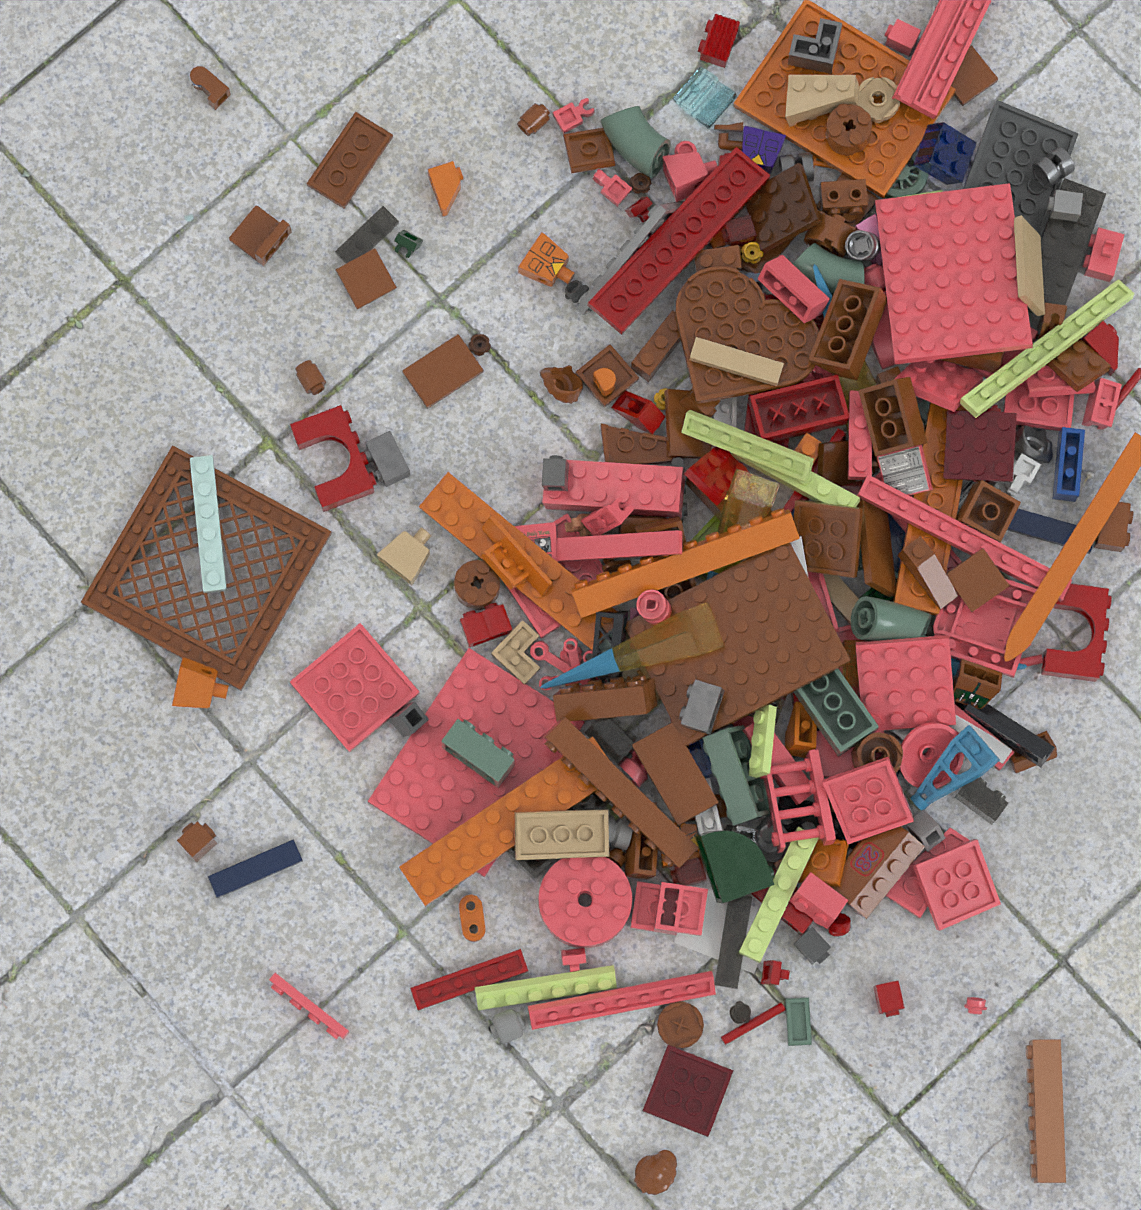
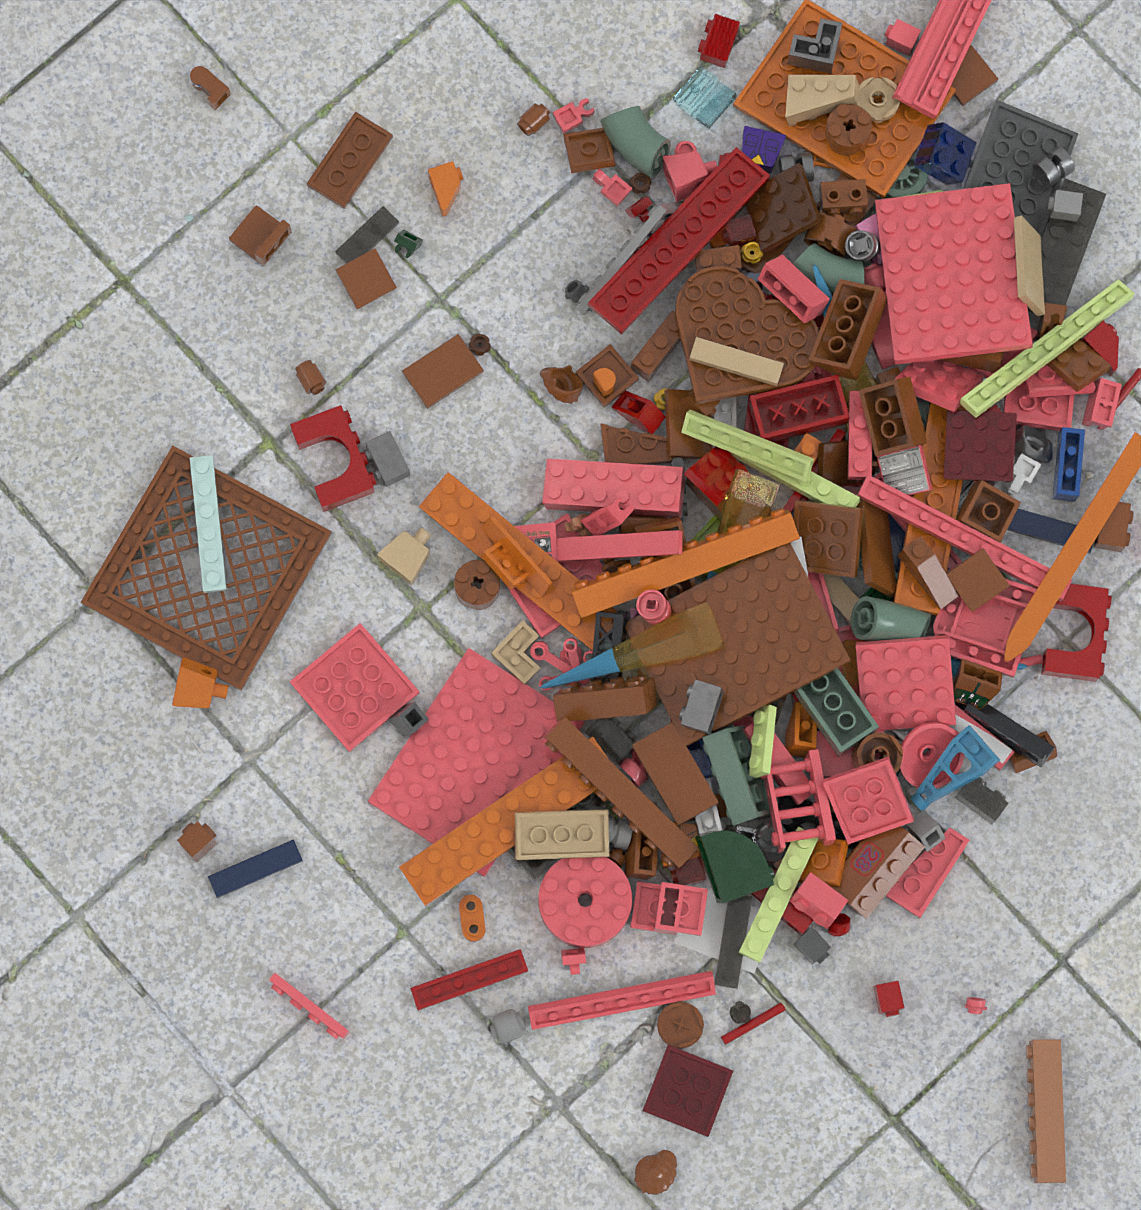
(478, 752): sand green brick -> none
(485, 625): red brick -> none
(546, 262): orange torso -> none
(546, 987): yellowish green plate -> none
(555, 474): dark grey brick -> none
(723, 142): dark orange piece -> none
(773, 973): red tile -> none
(798, 1021): sand green tile -> none
(957, 884): coral plate -> none
(1103, 254): coral brick -> none

